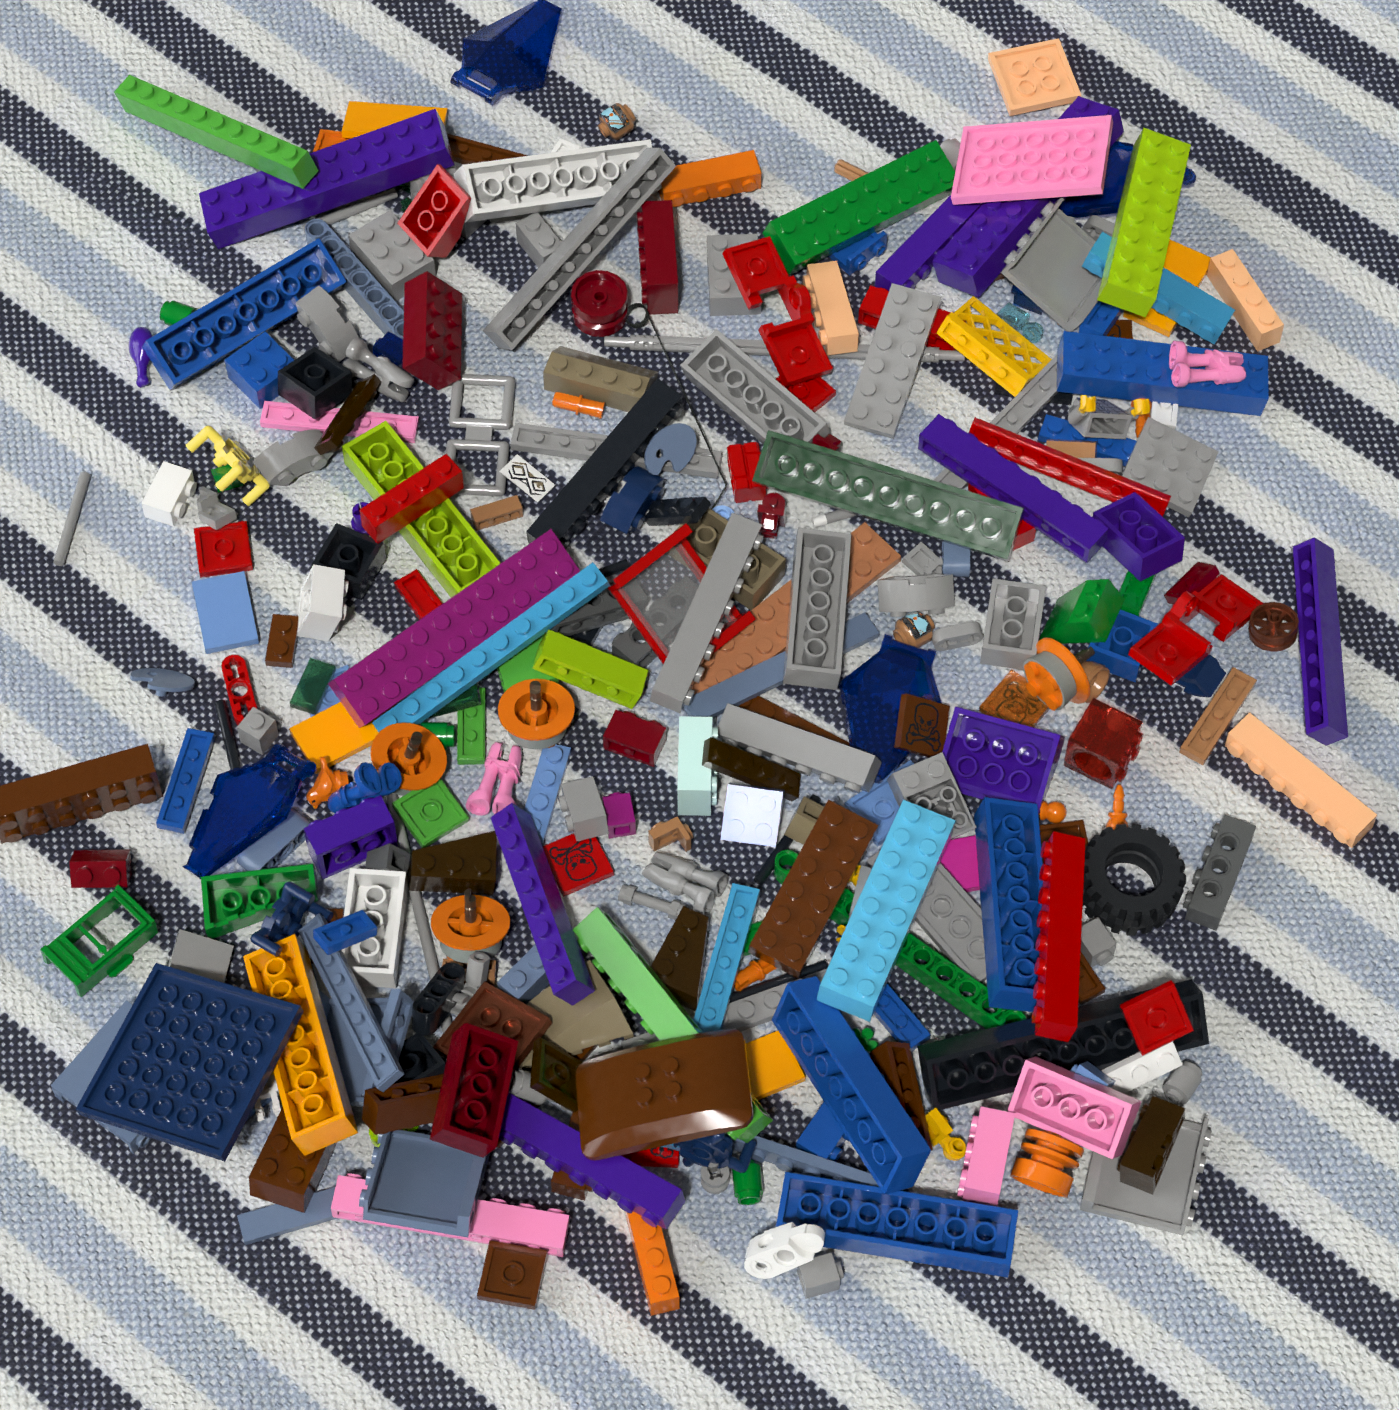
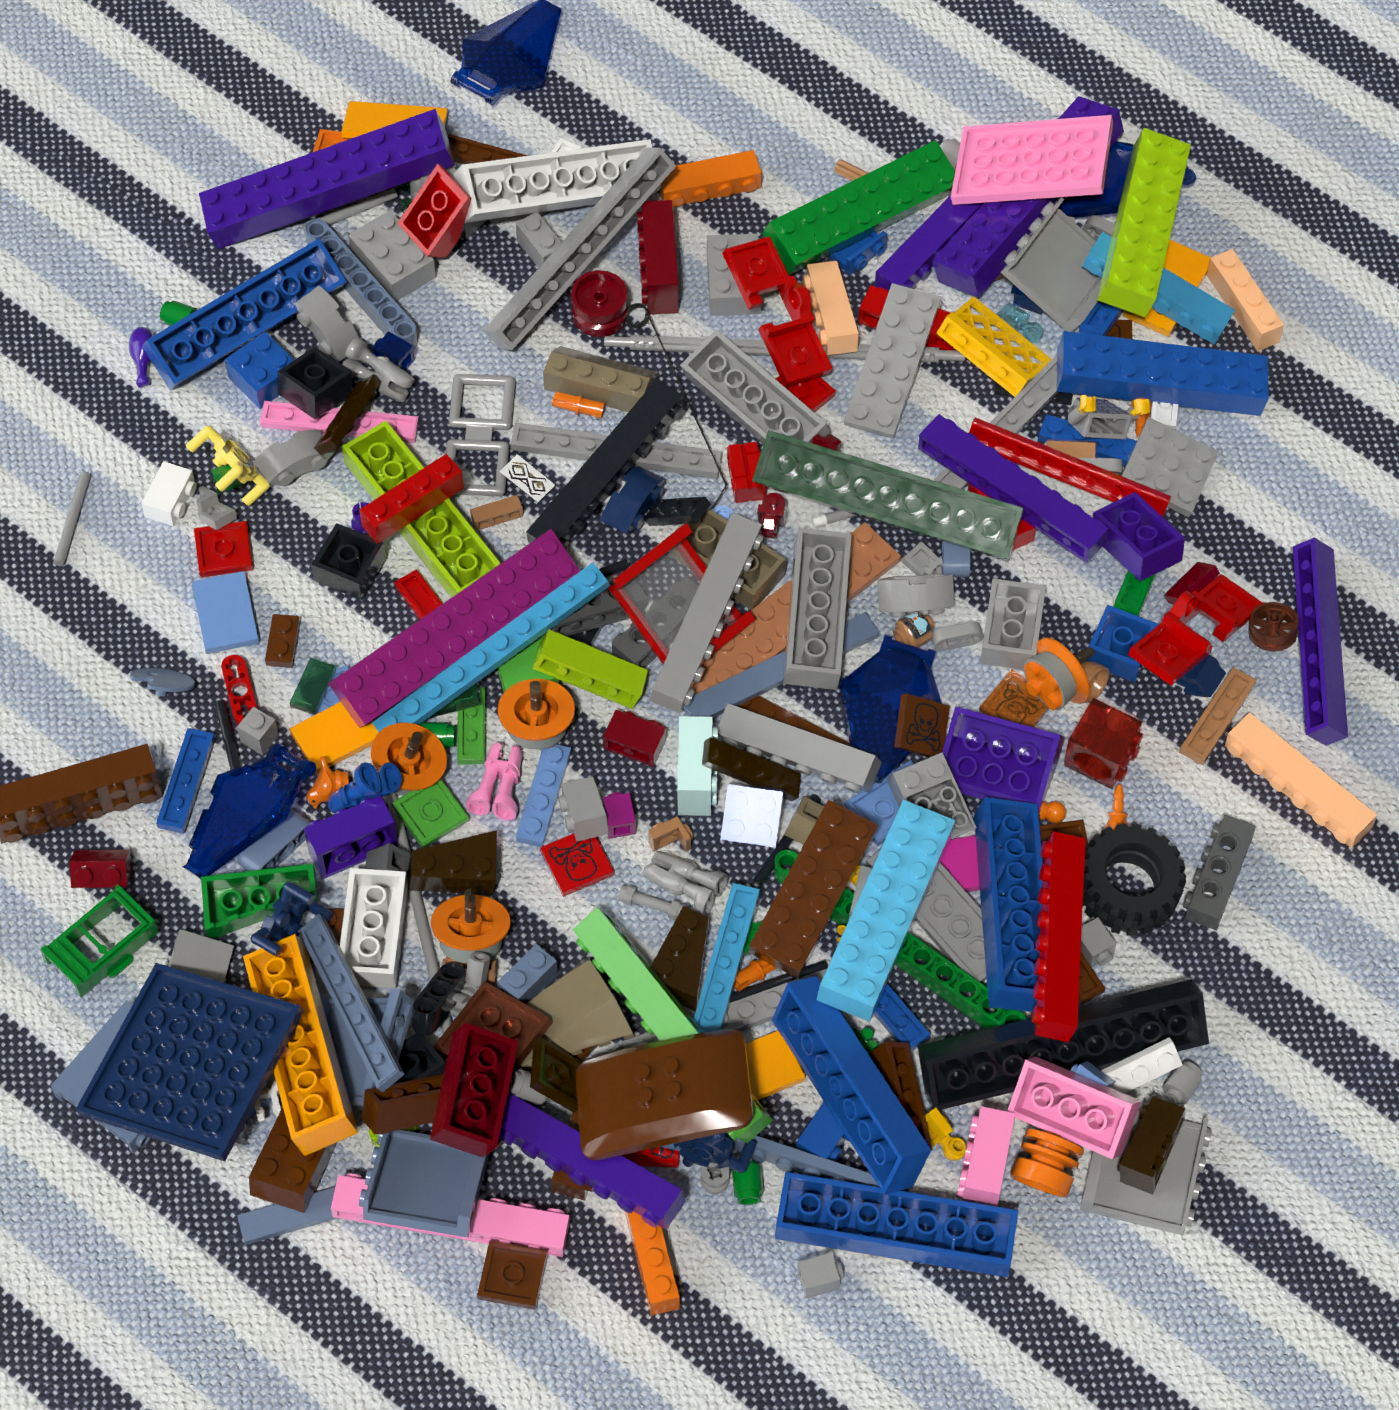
(216, 131): bright green brick -> none
(322, 603): white brick -> none
(345, 932): blue plate -> none
(432, 330): dark red brick -> none
(542, 904): dark purple brick -> none
(616, 121): head -> none
(676, 445): sand blue piece -> none
(782, 1249): white piece -> none
(1034, 77): light nougat plate -> none
(1084, 613): green slope -> none
(1156, 1017): red tile -> none
(1220, 366): bright pink piece -> none

